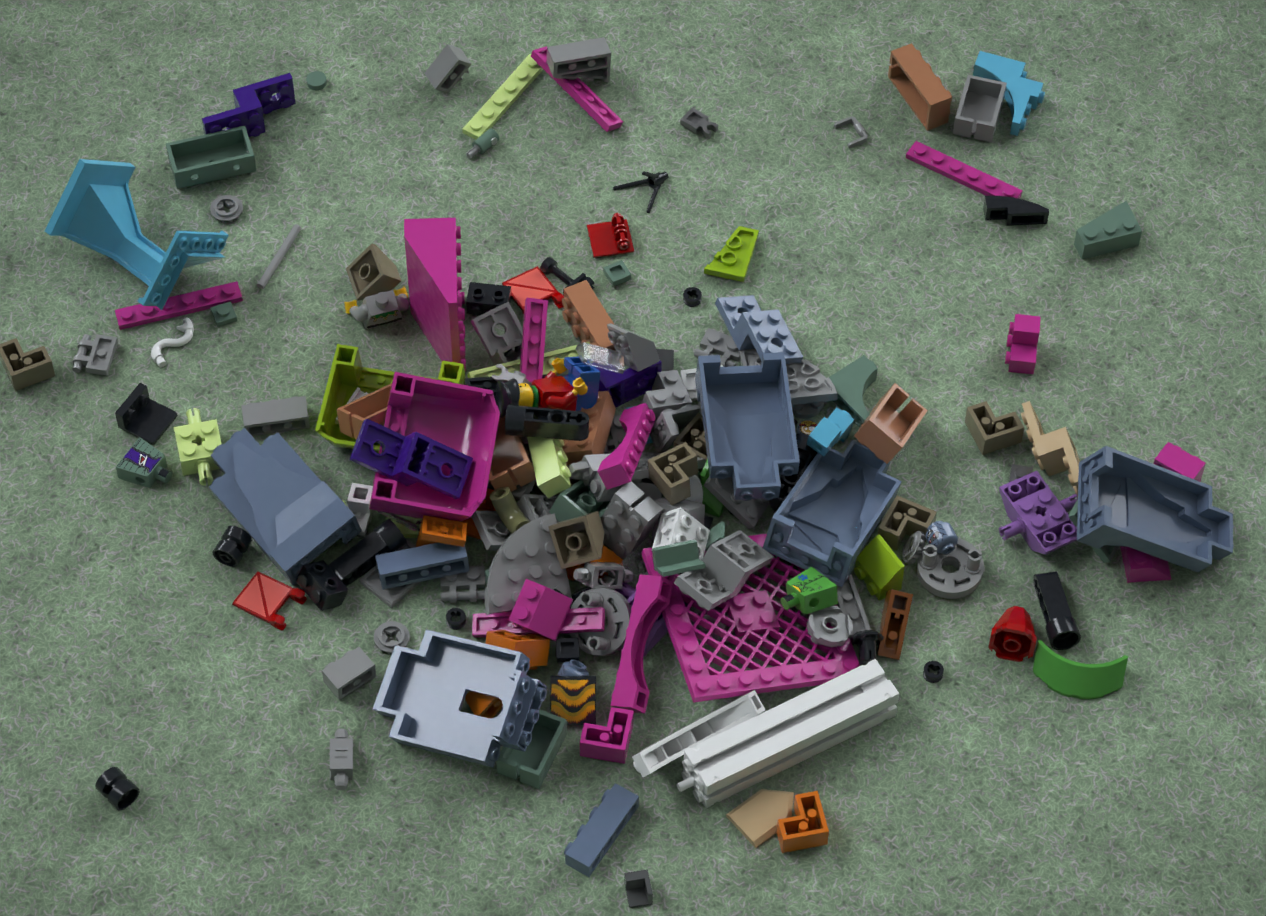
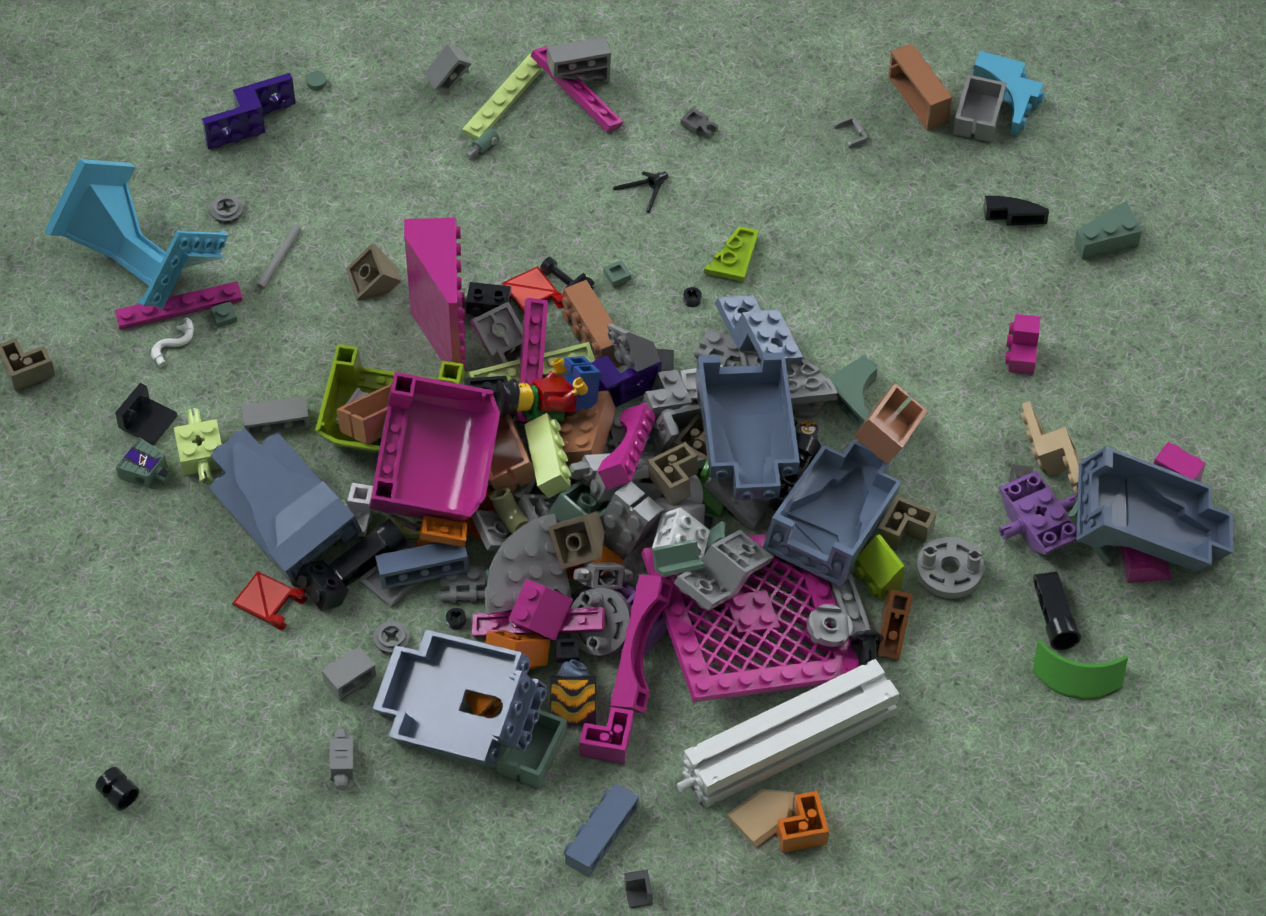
(100, 357): light grey plate -> none
(211, 157): sand green piece -> none
(232, 546): black wheel -> none
(379, 308): light grey torso -> none
(411, 459): dark purple bracket -> none
(506, 376): light grey plate -> none
(546, 423): black beam -> none
(601, 357): clear slope -> none
(610, 237): red hinge -> none
(714, 723): white arch -> none
(810, 592): bright green torso -> none
(830, 431): medium azure arch -> none
(913, 547): light grey gear -> none
(934, 665): black bush -> none
(942, 537): sand blue head -> none
(960, 172): dark pink plate -> none
(993, 432): dark tan brick -> none
(1013, 635): red cone -> none

